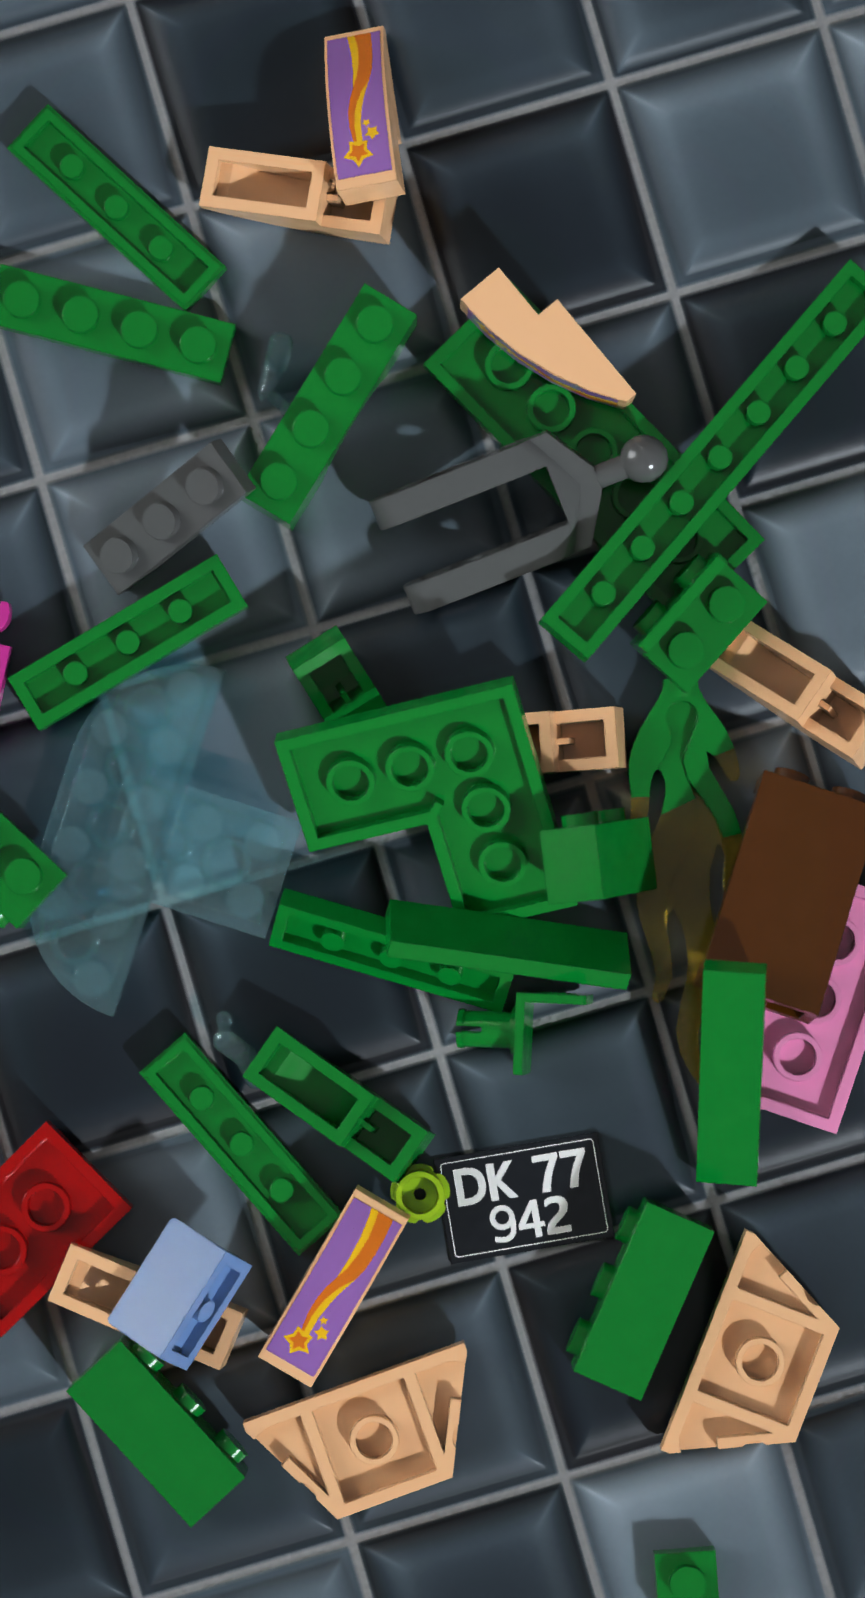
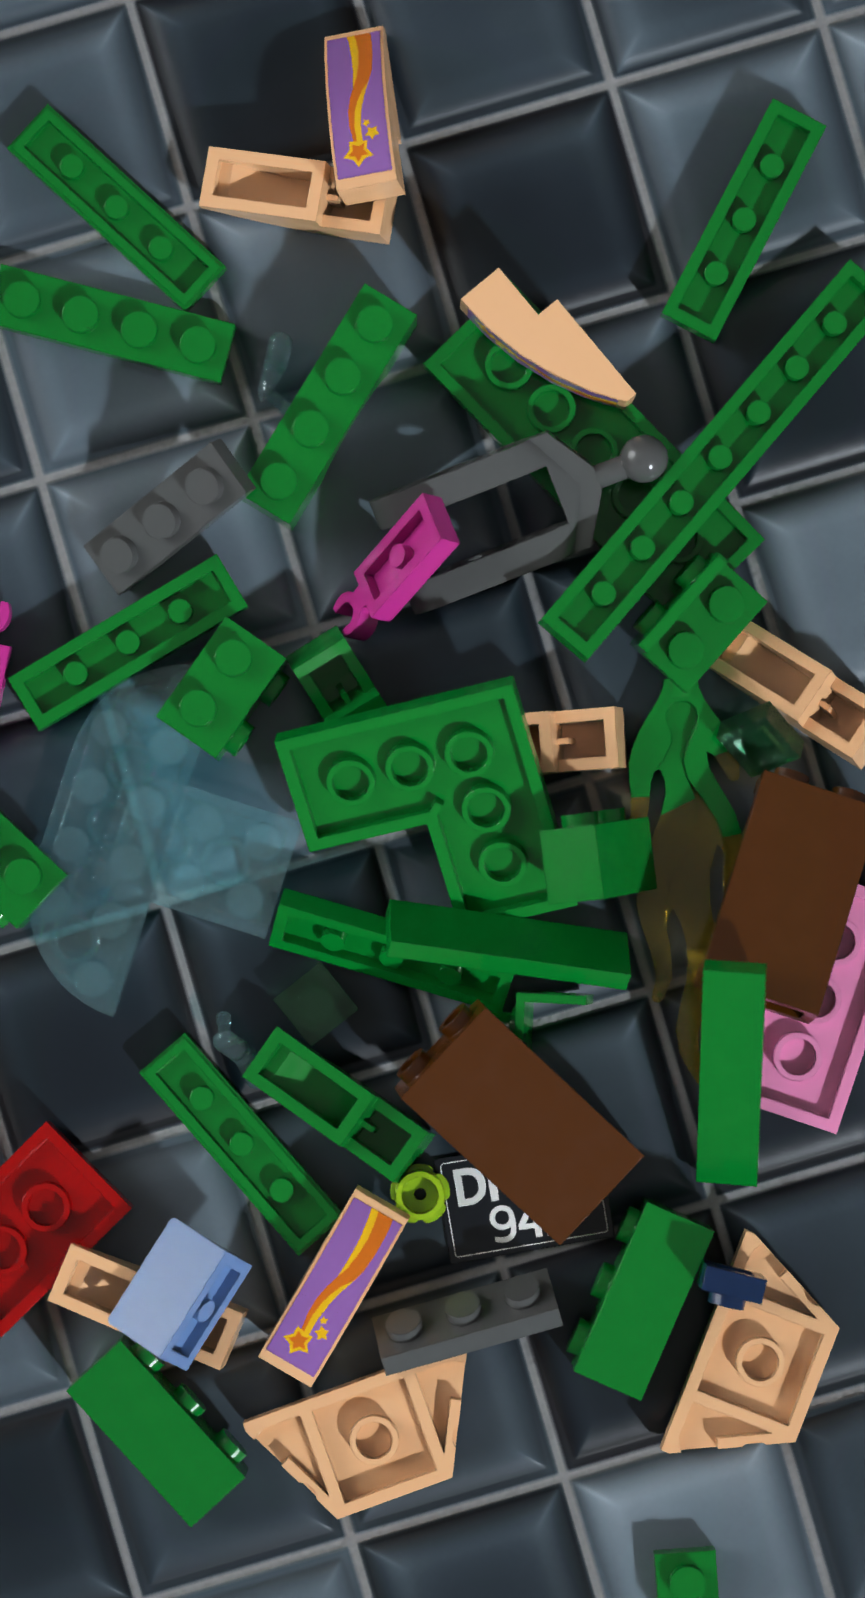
(224, 690): none -> green bracket
(316, 1003): none -> clear green plate
(398, 566): none -> dark pink plate
(466, 1321): none -> dark grey plate
(516, 1120): none -> reddish brown panel
(730, 1285): none -> dark blue plate
(743, 221): none -> green plate
(760, 739): none -> clear green plate

